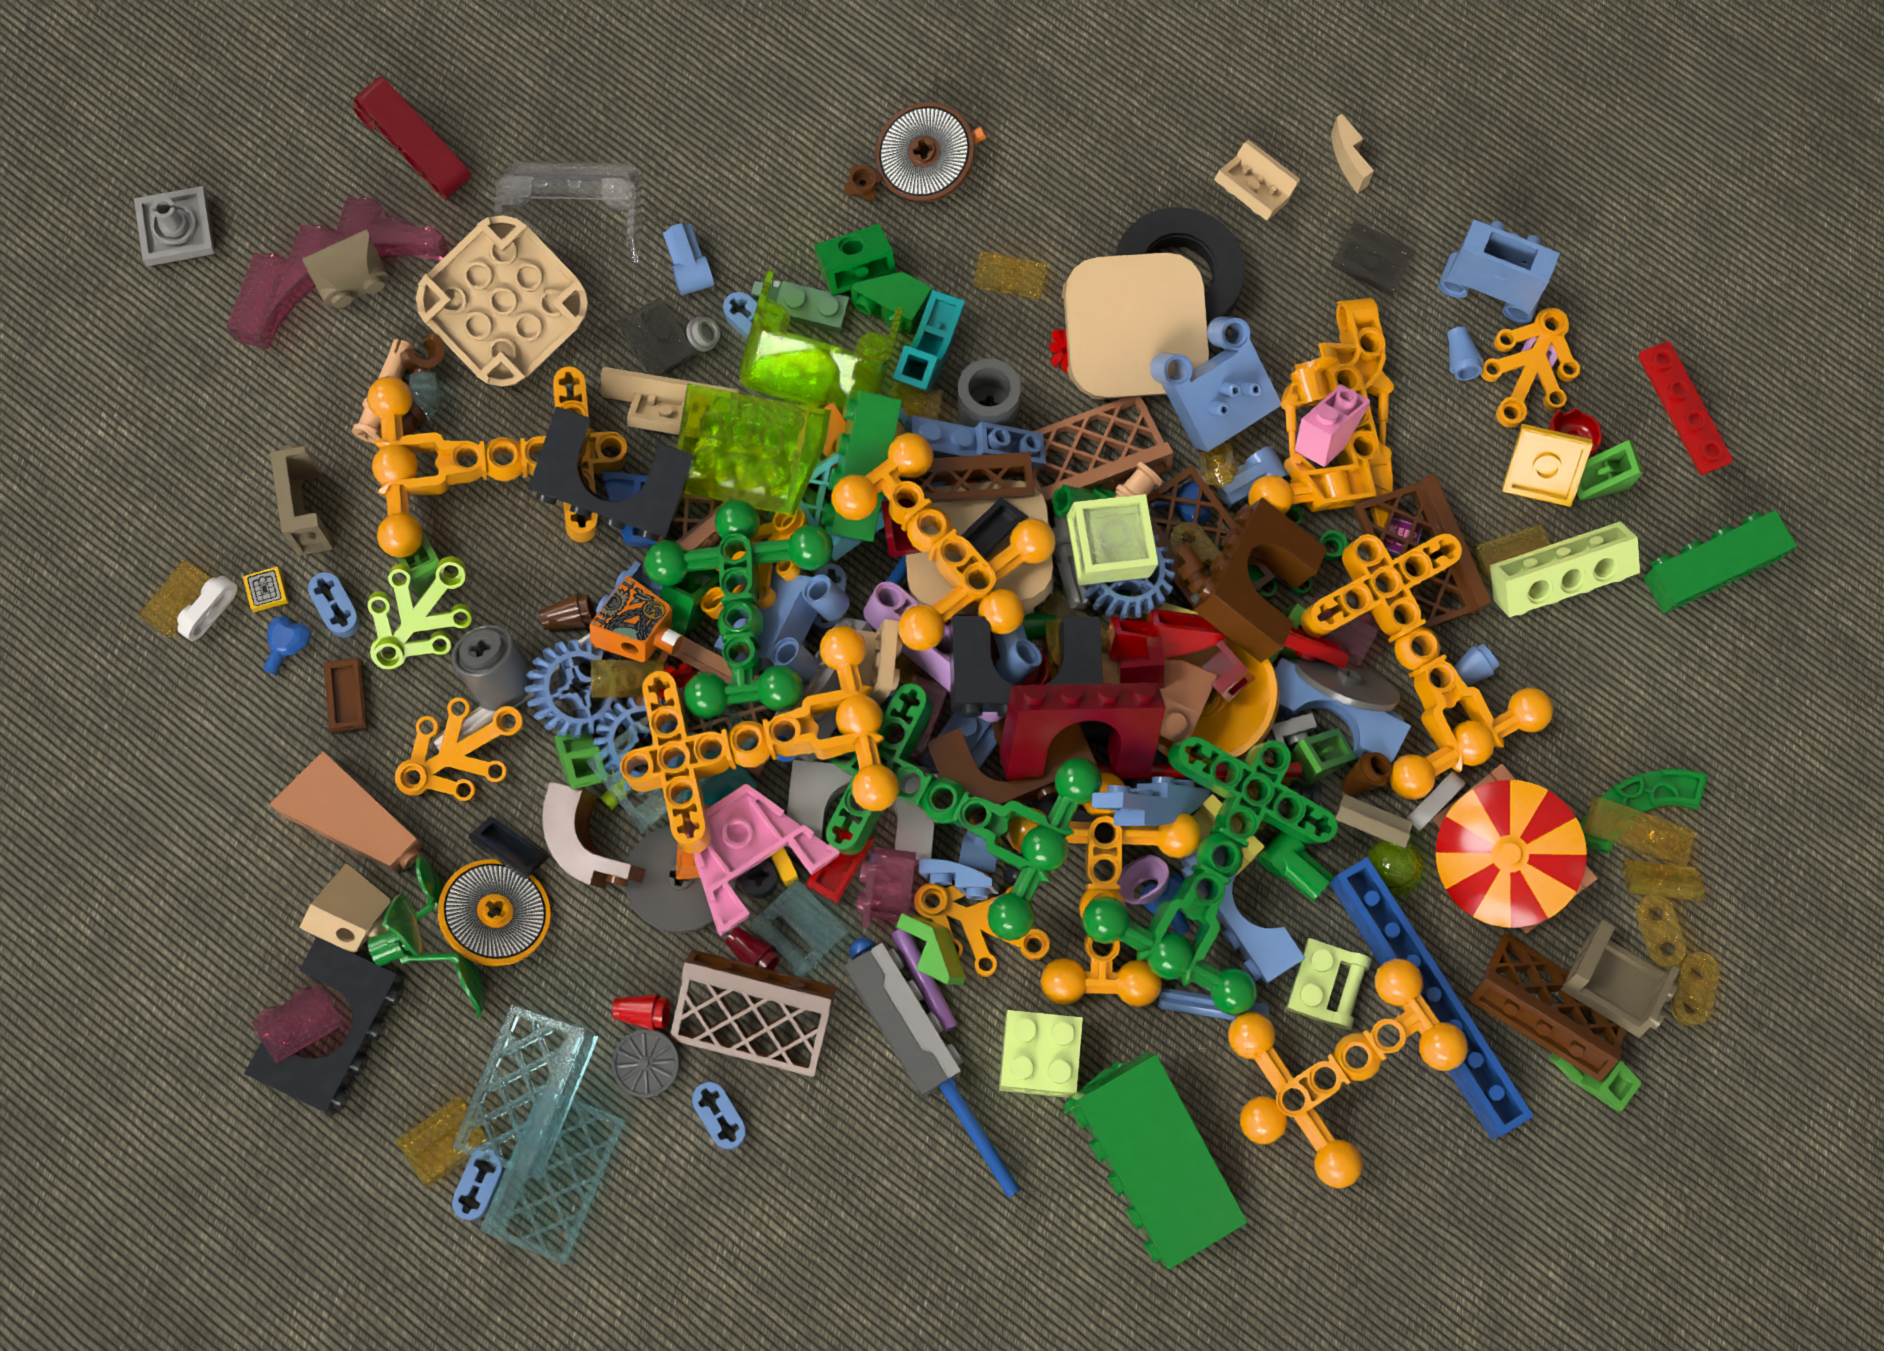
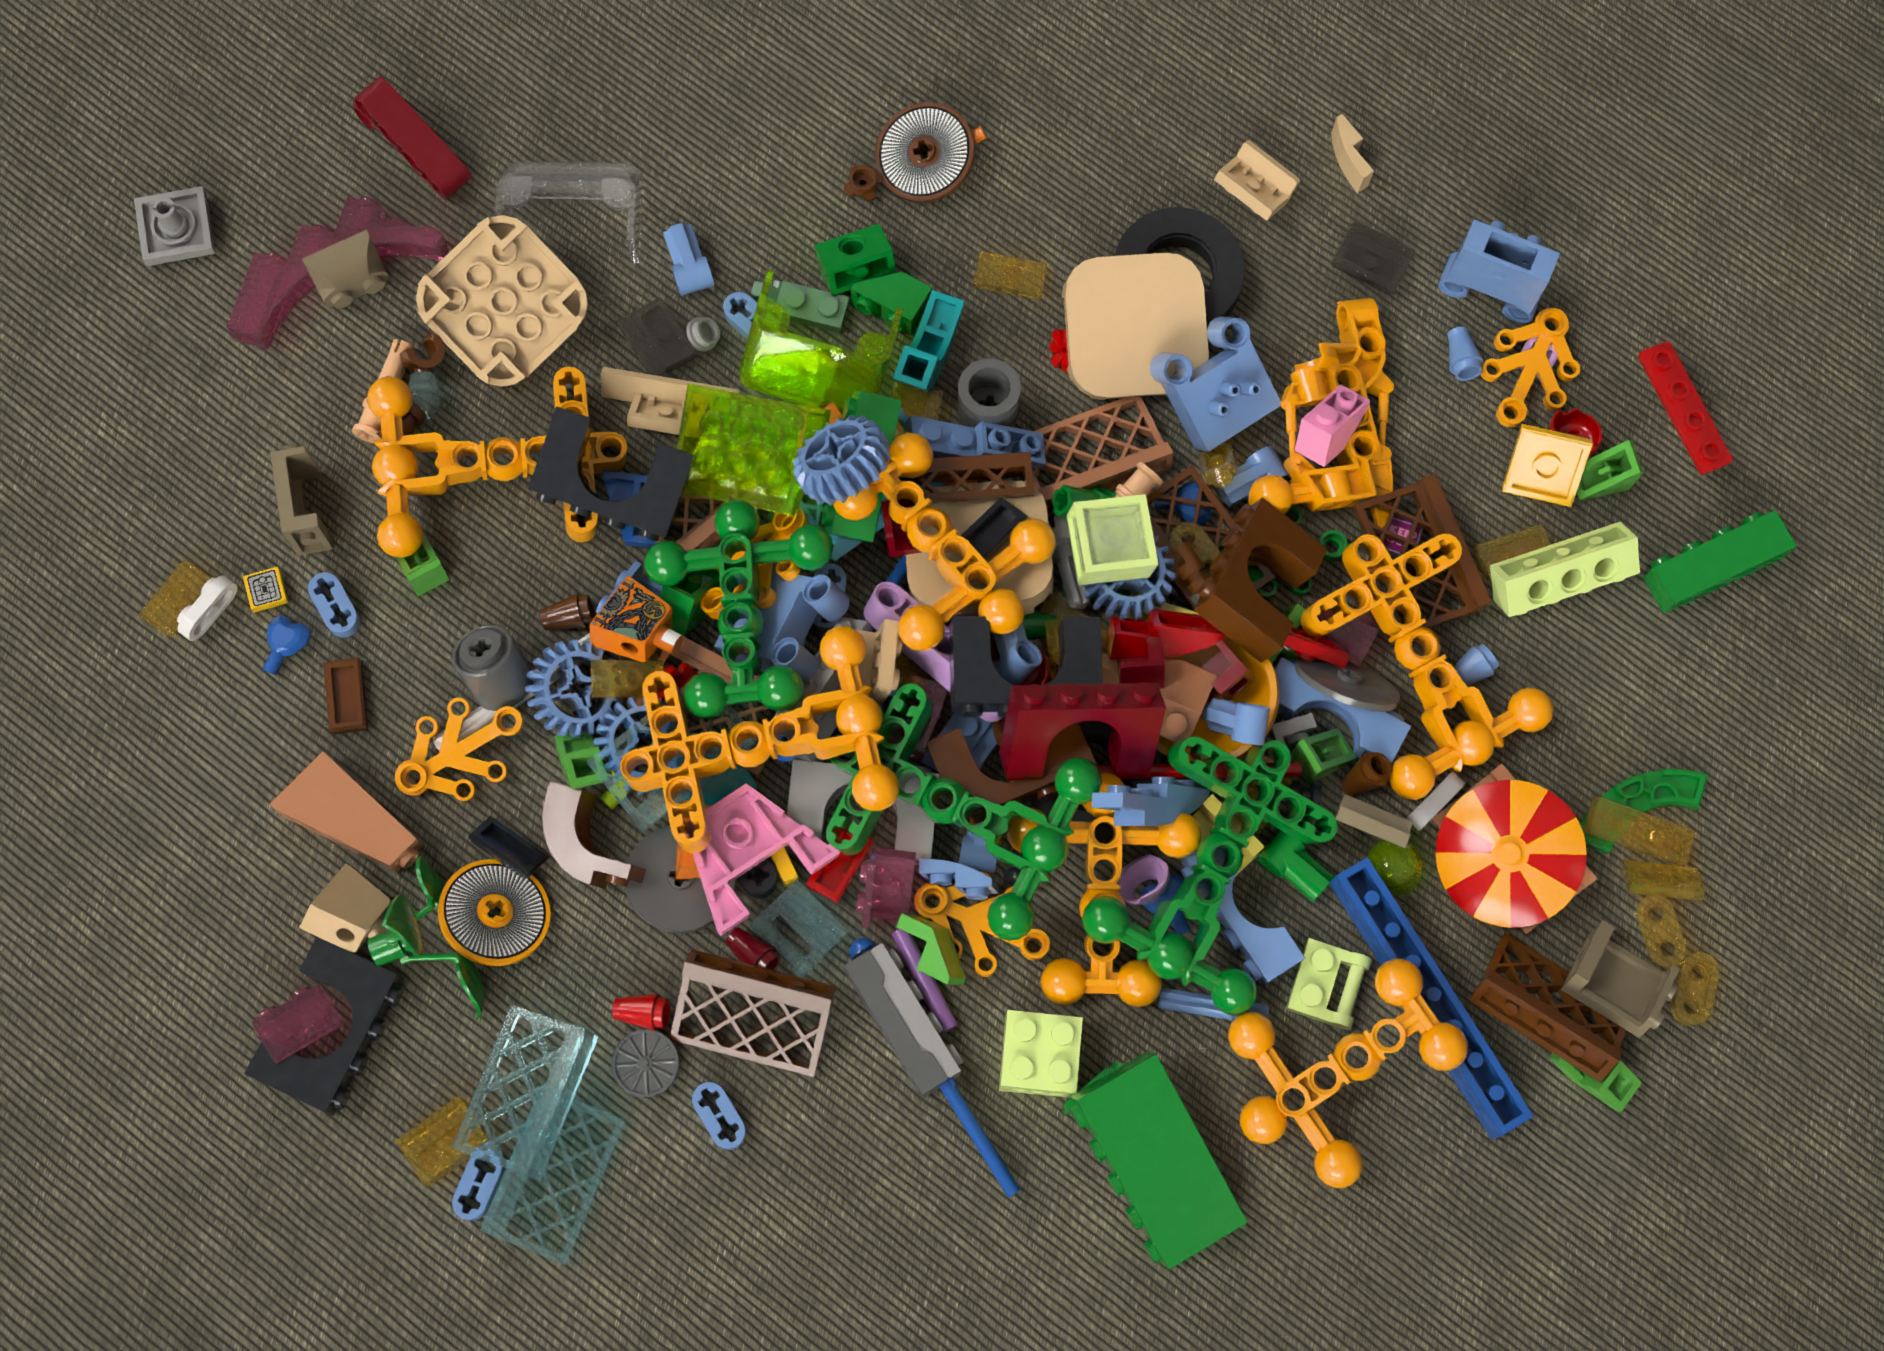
(416, 617): plant -> none
(841, 459): none -> medium blue gear
(1241, 720): none -> medium blue piece

